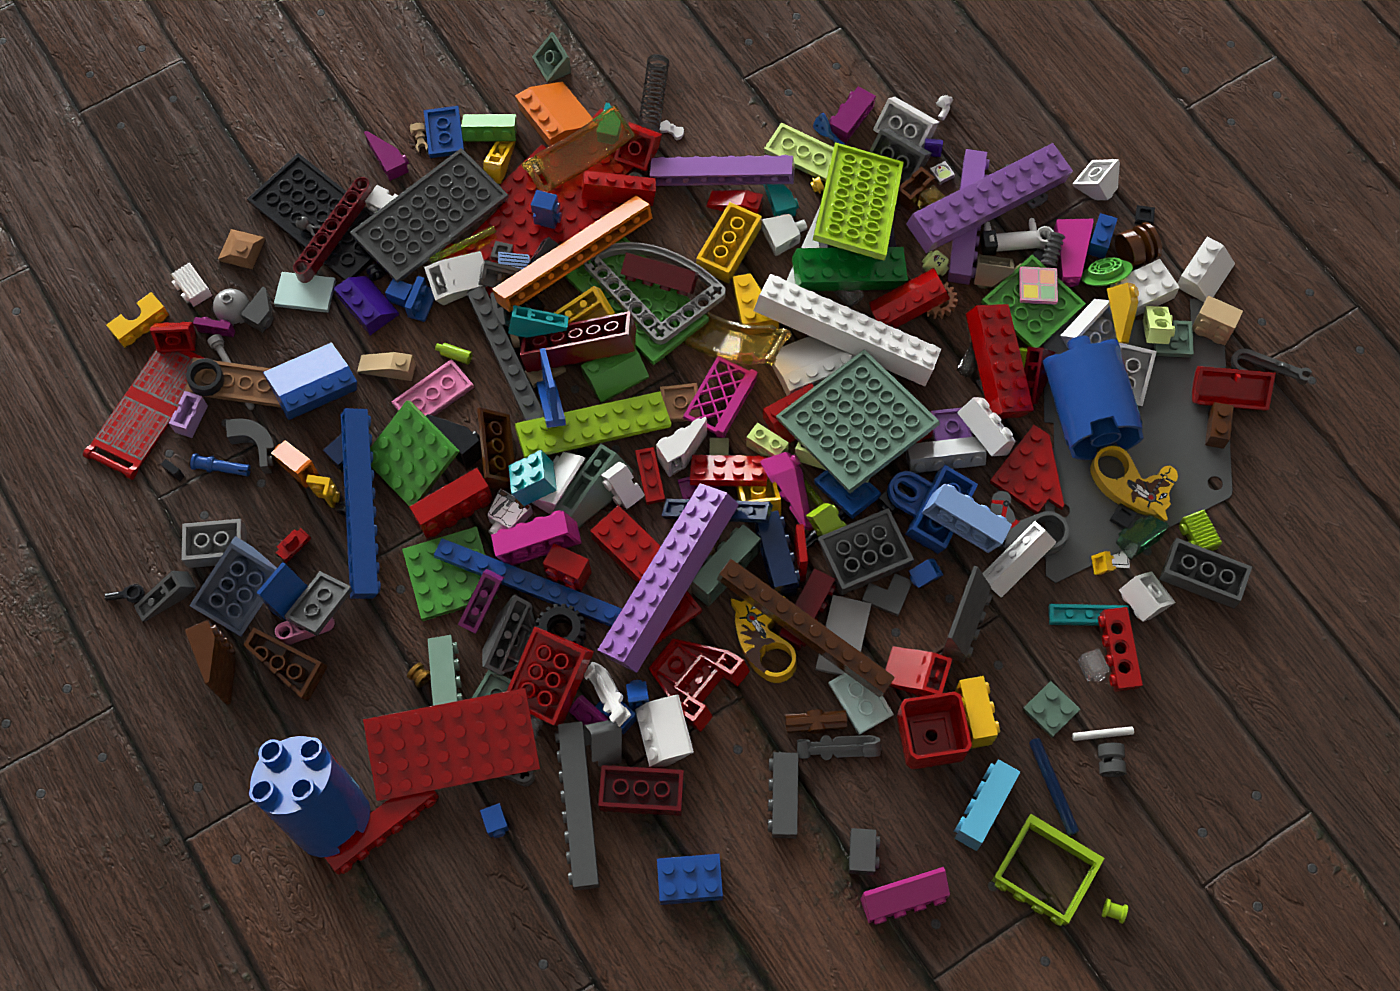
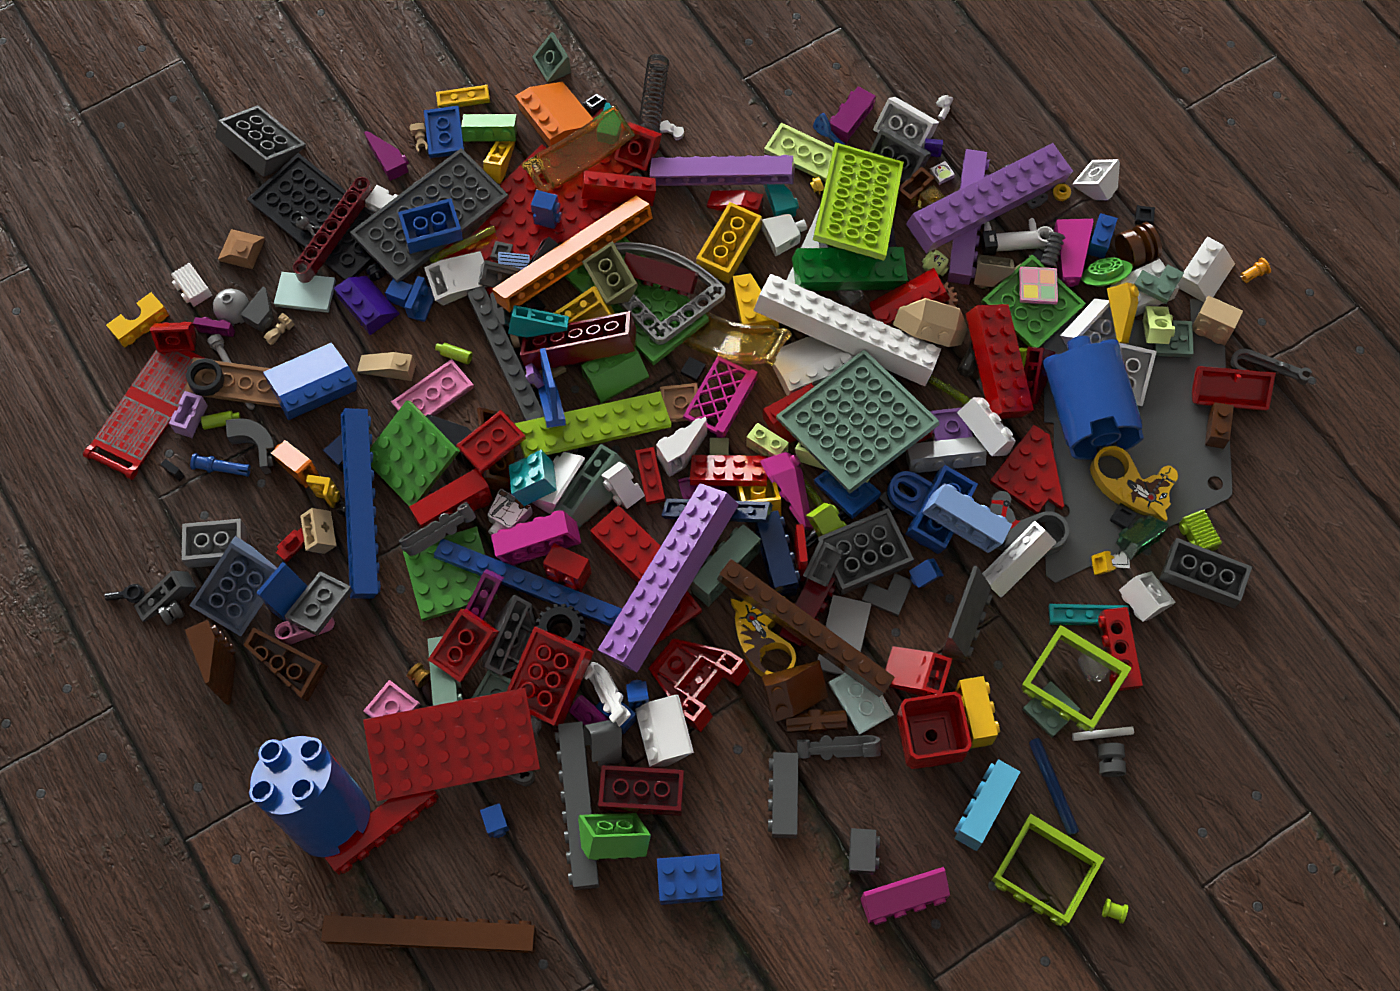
(175, 609): none -> dark grey wheel
(218, 419): none -> lime cylinder
(258, 139): none -> dark grey slope
(285, 323): none -> tan piece
(318, 530): none -> tan brick
(391, 700): none -> bright pink tile
(429, 933): none -> reddish brown brick
(430, 225): none -> blue brick
(435, 531): none -> dark grey piece
(463, 96): none -> yellow tile
(463, 644): none -> red slope
(491, 441): none -> red tile
(534, 376): none -> medium lavender plate
(595, 103): none -> black tile
(611, 275): none -> olive slope
(613, 836): none -> bright green slope
(693, 369): none -> black tile
(794, 689): none -> reddish brown slope
(823, 563): none -> dark grey hinge
(932, 322): none -> tan wedge
(948, 389): none -> clear neon green bar
(1062, 196): none -> yellow plate
(1091, 651): none -> lime window
(1161, 287): none -> sand green plate
(1258, 269): none -> light orange pin

